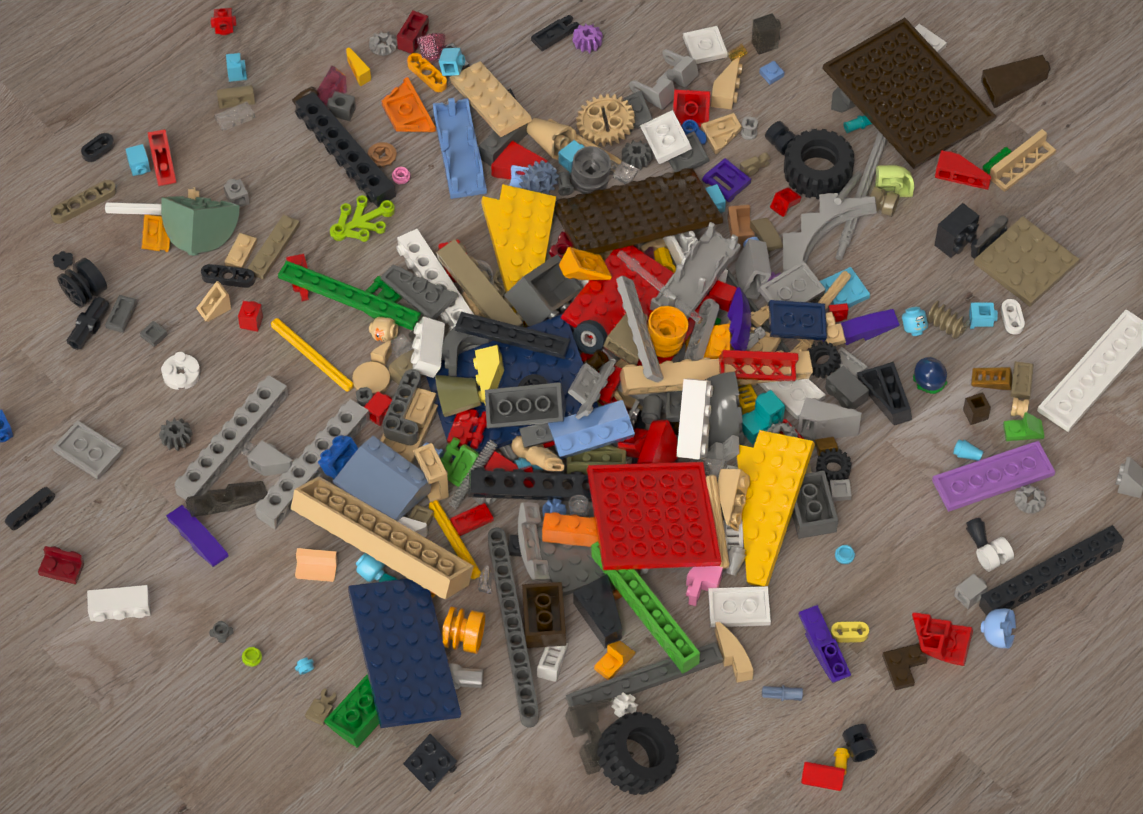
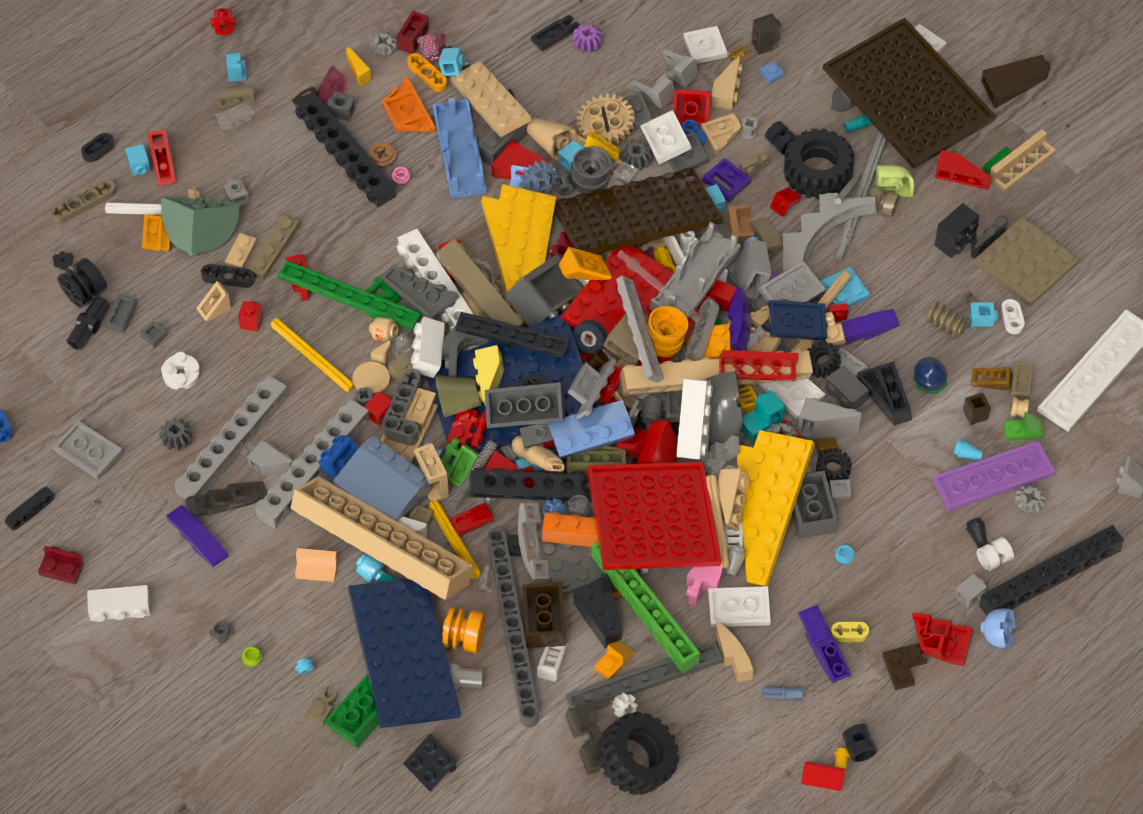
(361, 221): lime plant -> none
(596, 140): none -> yellow slope
(915, 321): medium azure head -> none

